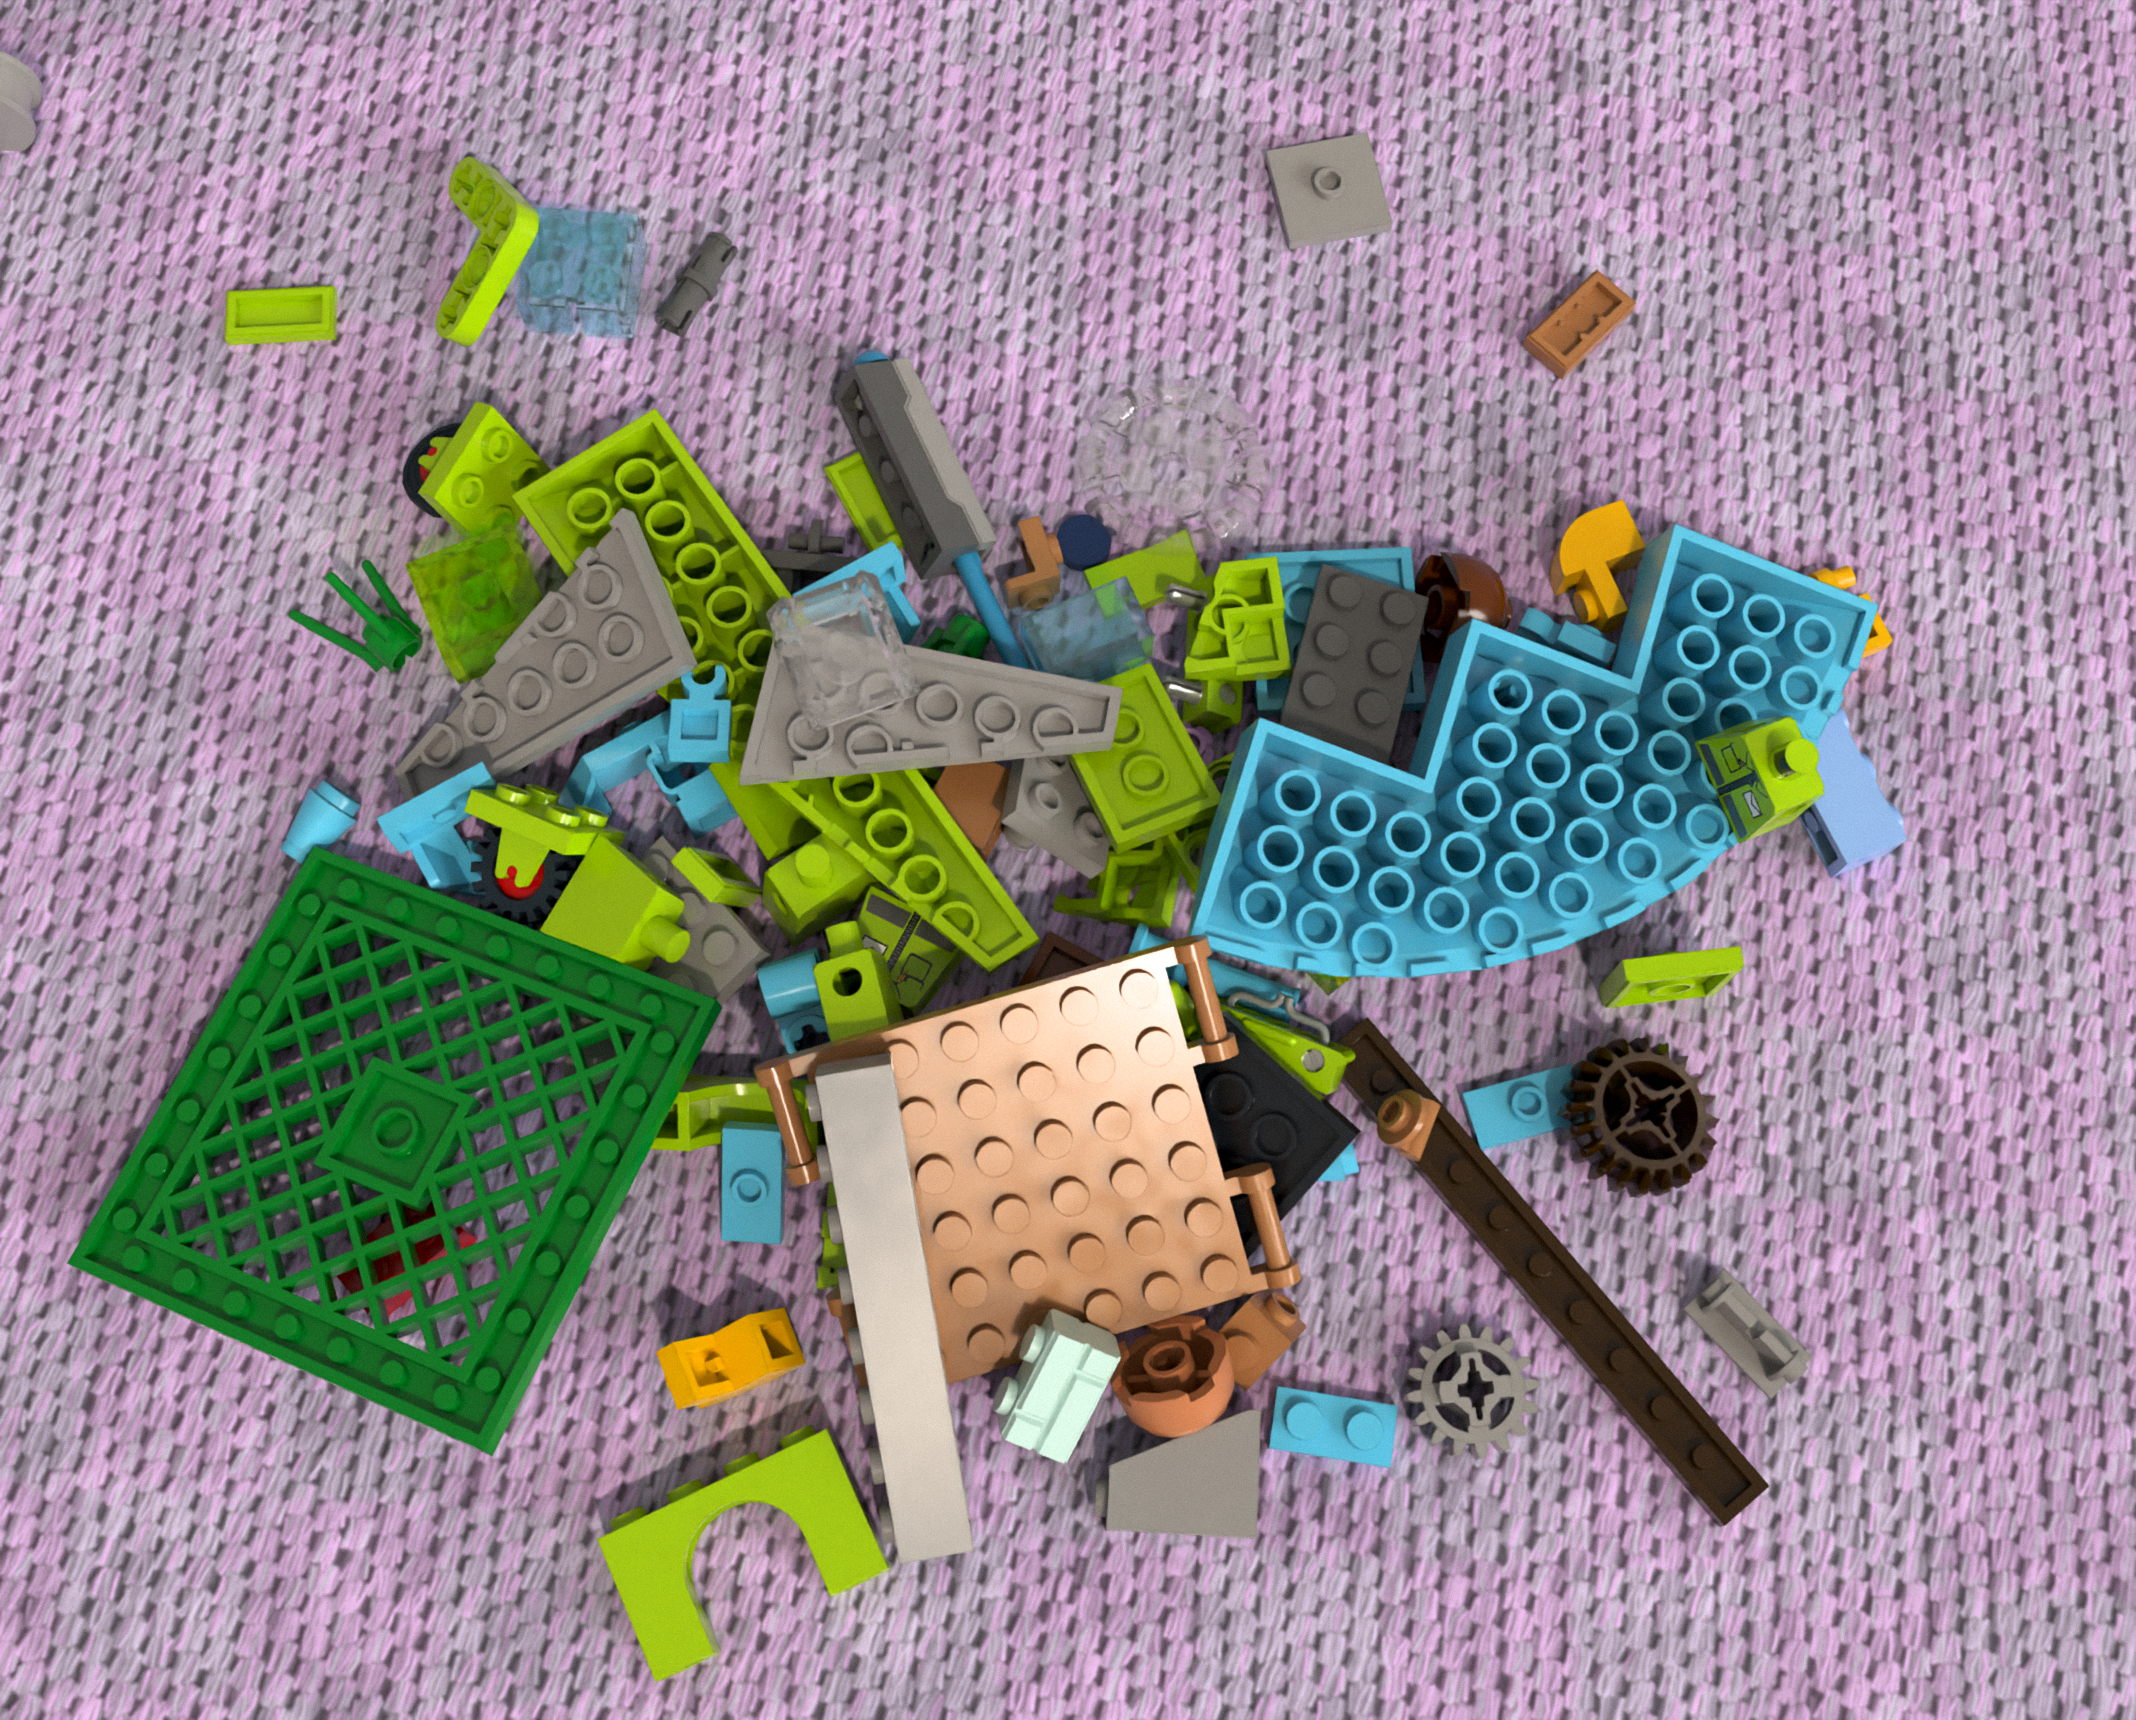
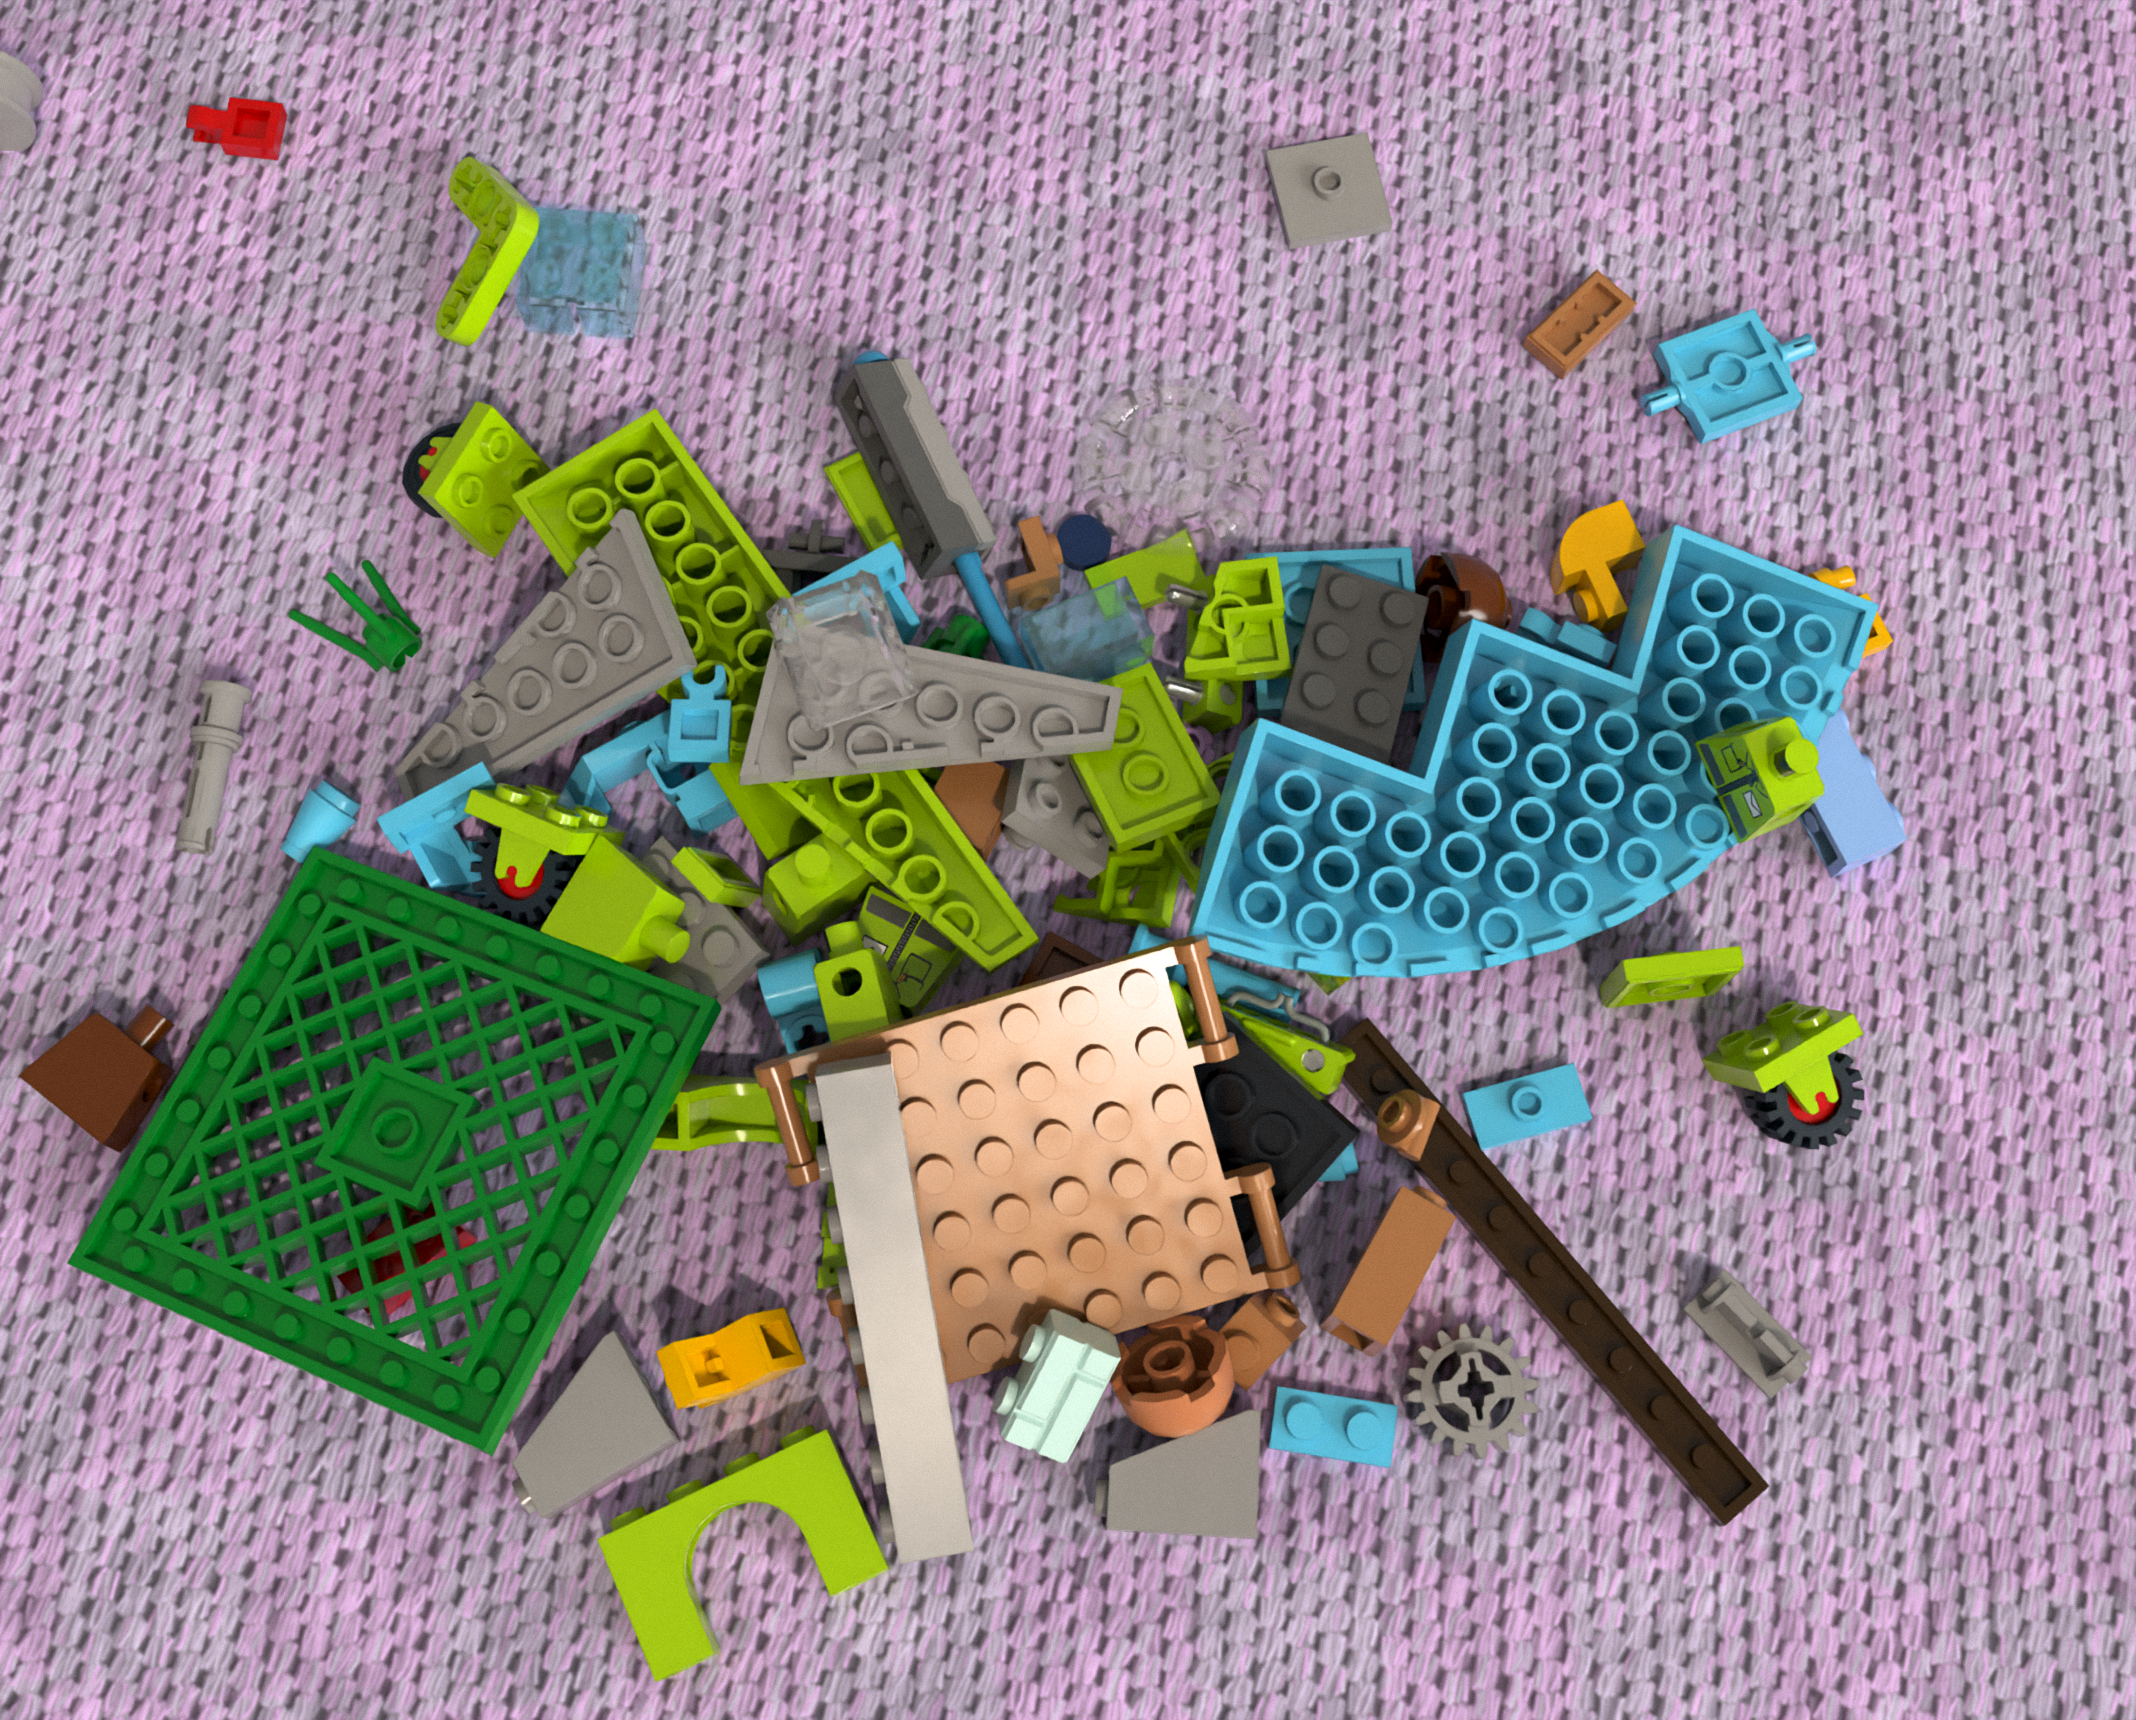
(105, 1074): none -> reddish brown torso
(215, 741): none -> light grey pin
(243, 130): none -> red plate
(281, 315): lime tile -> none
(476, 597): clear neon green brick -> none
(592, 1433): none -> light grey slope
(696, 284): dark grey pin -> none
(753, 1183): medium azure plate -> none
(1389, 1270): none -> medium nougat brick
(1608, 1081): dark brown gear -> none
(1728, 376): none -> medium azure plate
(1795, 1073): none -> lime plate

